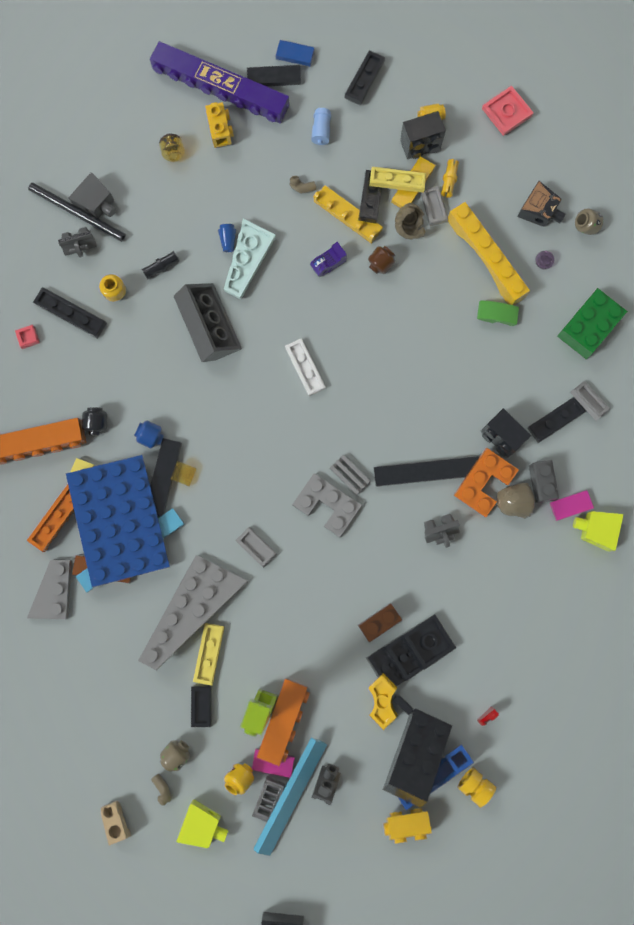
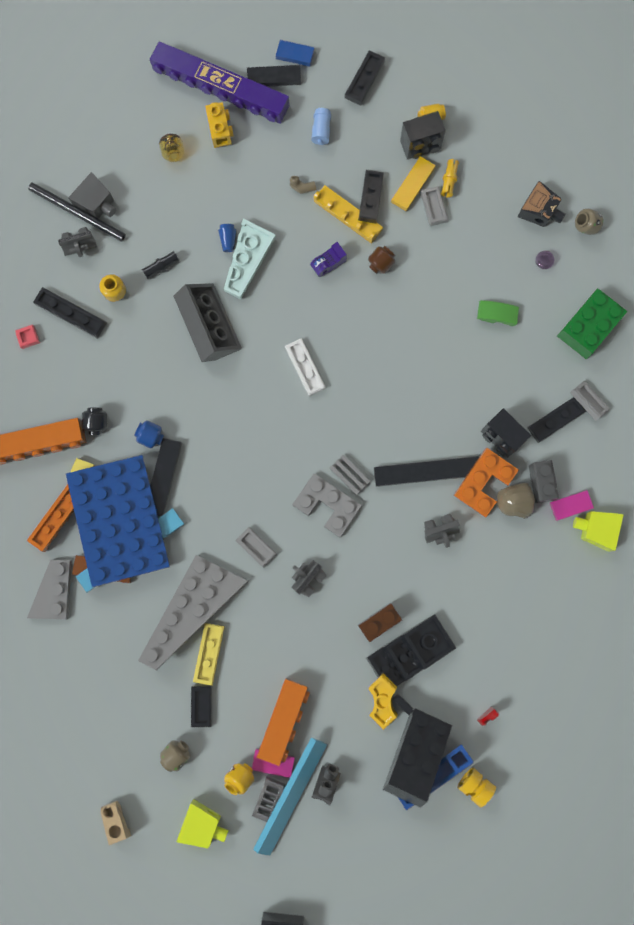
(163, 788): dark tan arm -> none
(183, 473): clear yellow tile -> none
(258, 712): lime arch -> none
(305, 575): none -> dark grey hips
(397, 179): light yellow tile -> none
(401, 827): yellow brick -> none
(409, 220): dark tan hair -> none
(472, 231): yellow arch -> none
(507, 110): coral plate -> none

